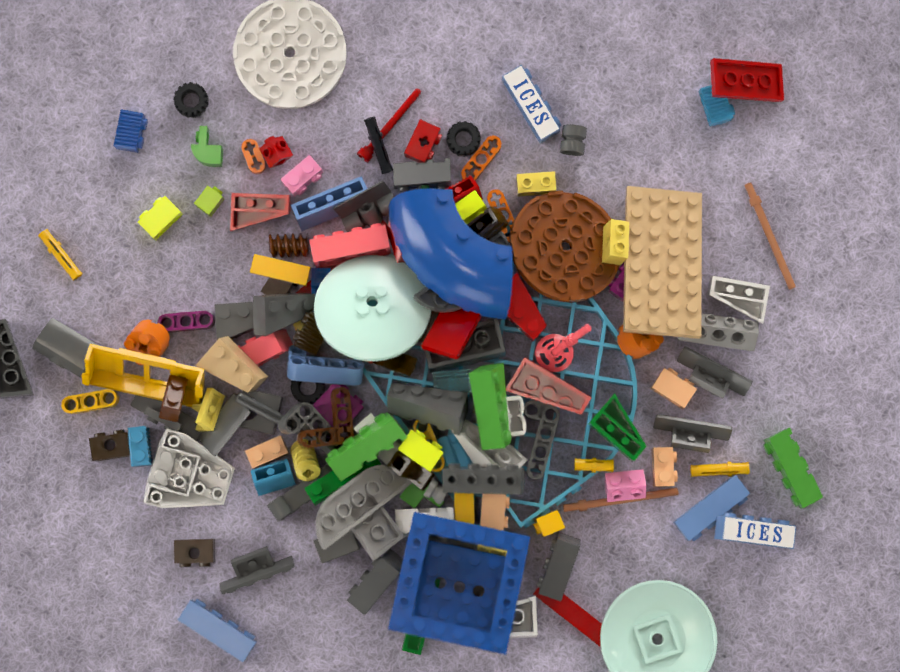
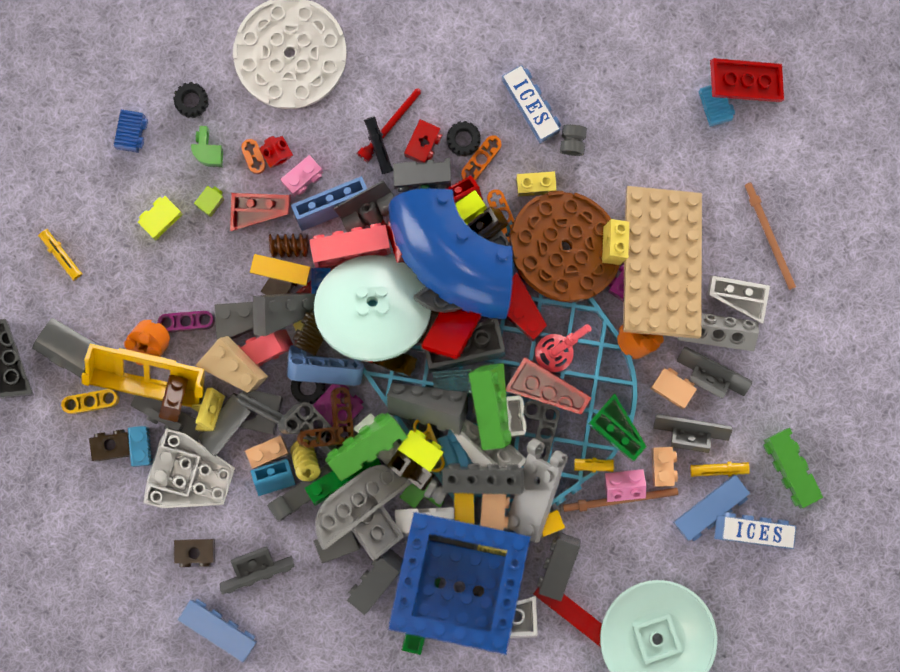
(532, 507): none -> light grey hinge

